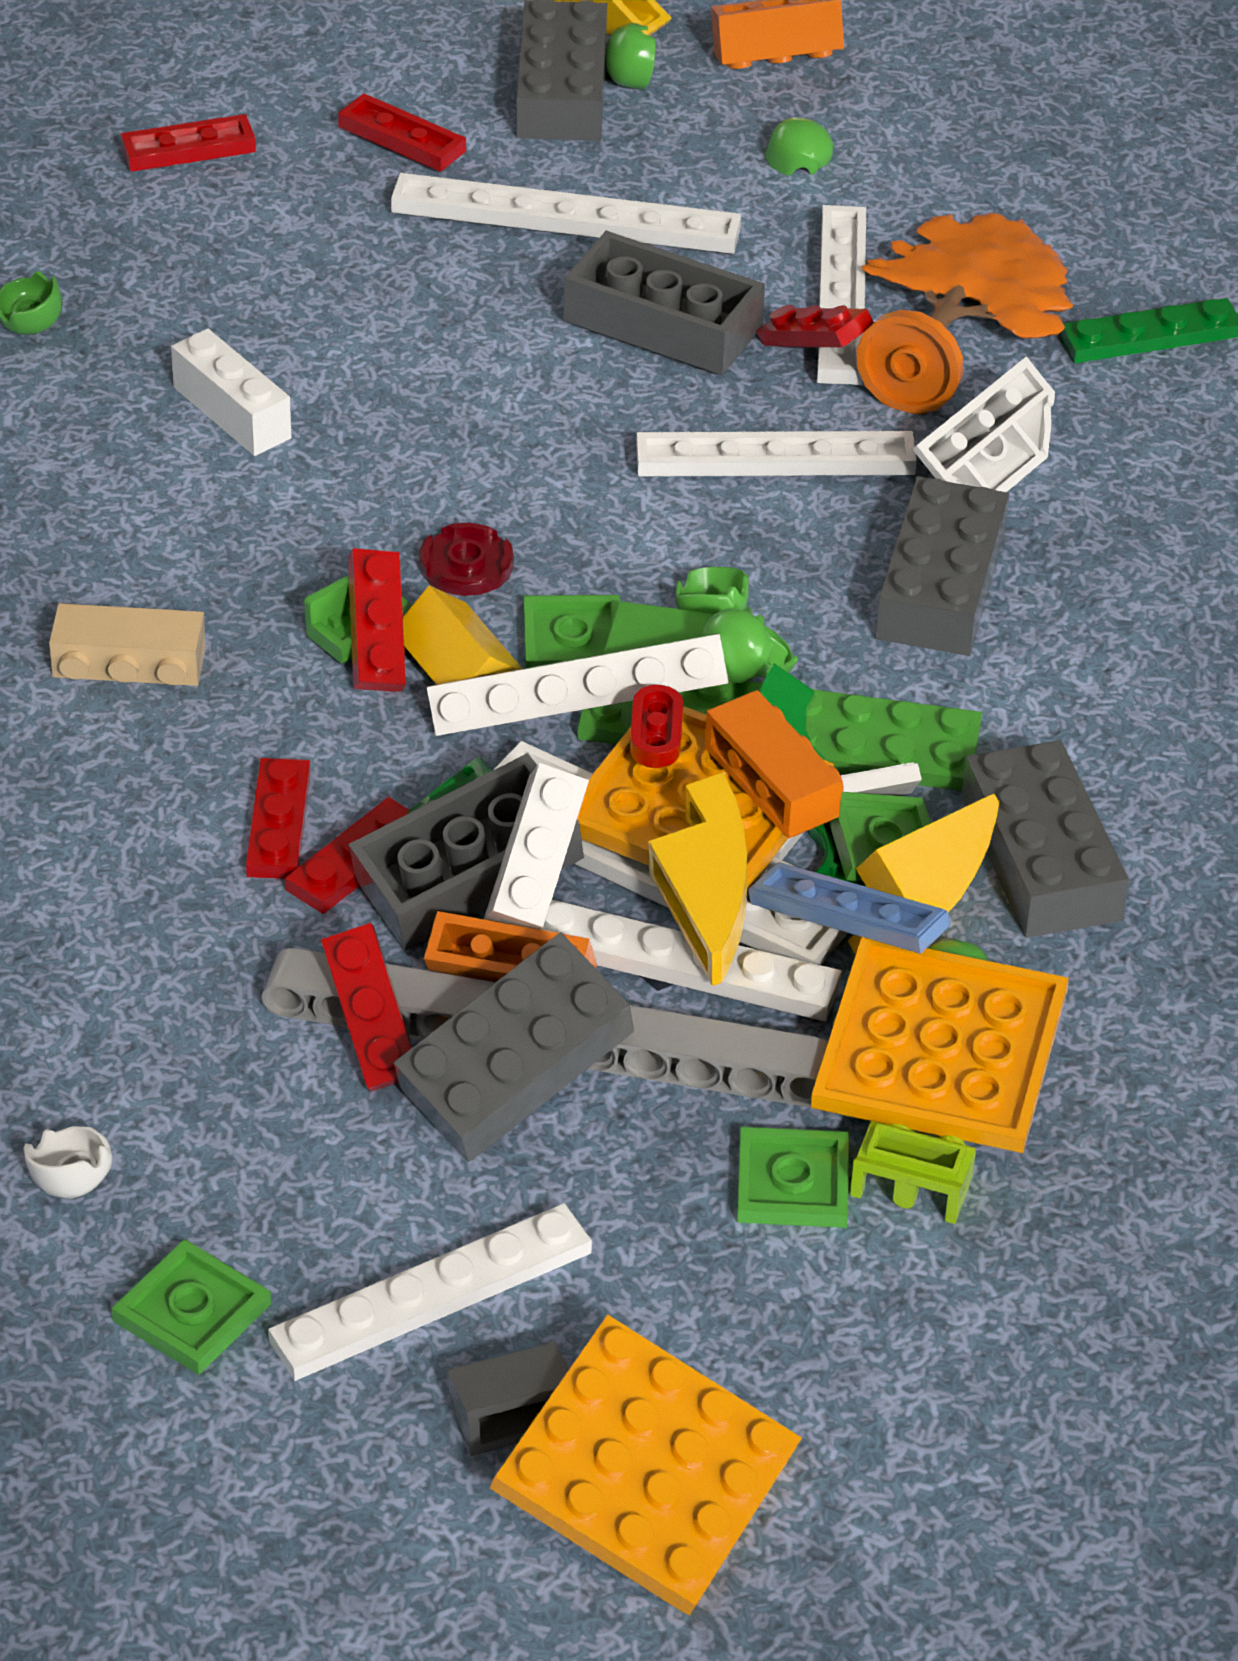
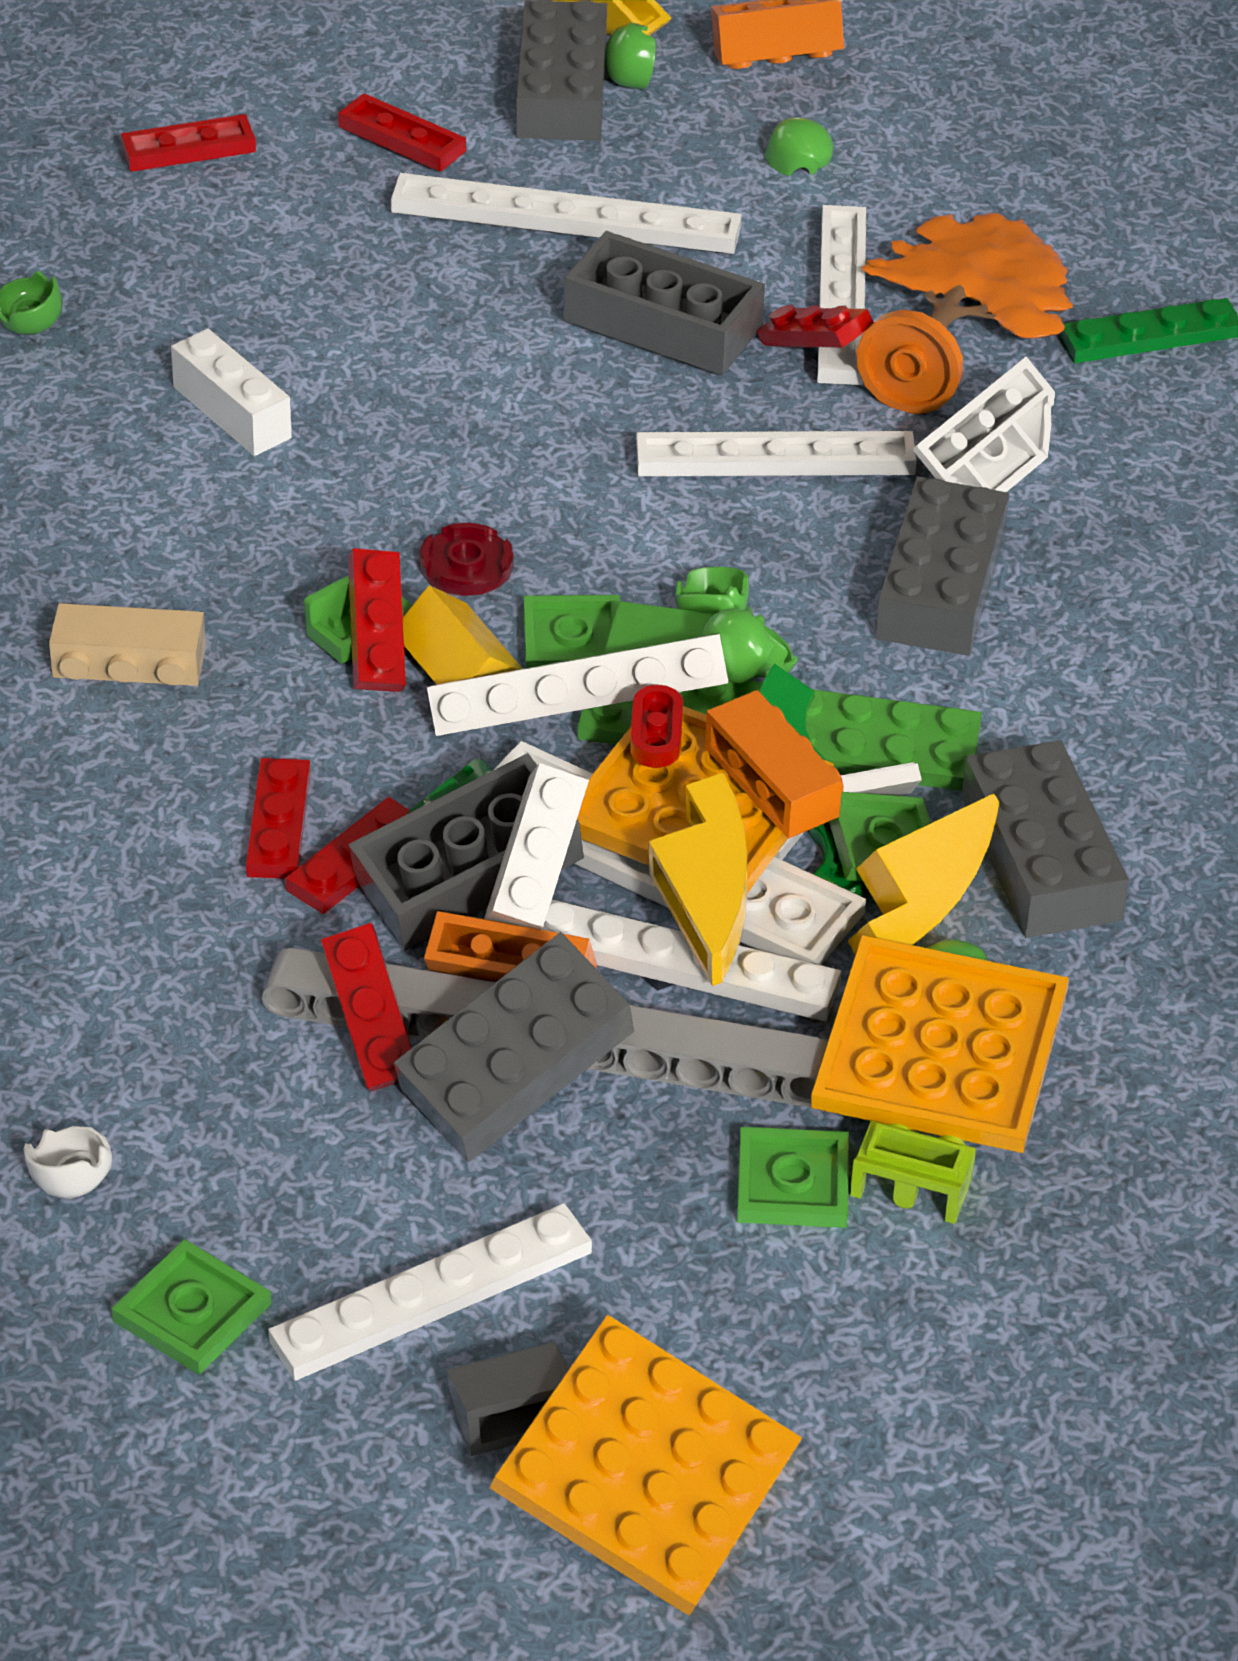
(849, 907): medium blue tile -> none

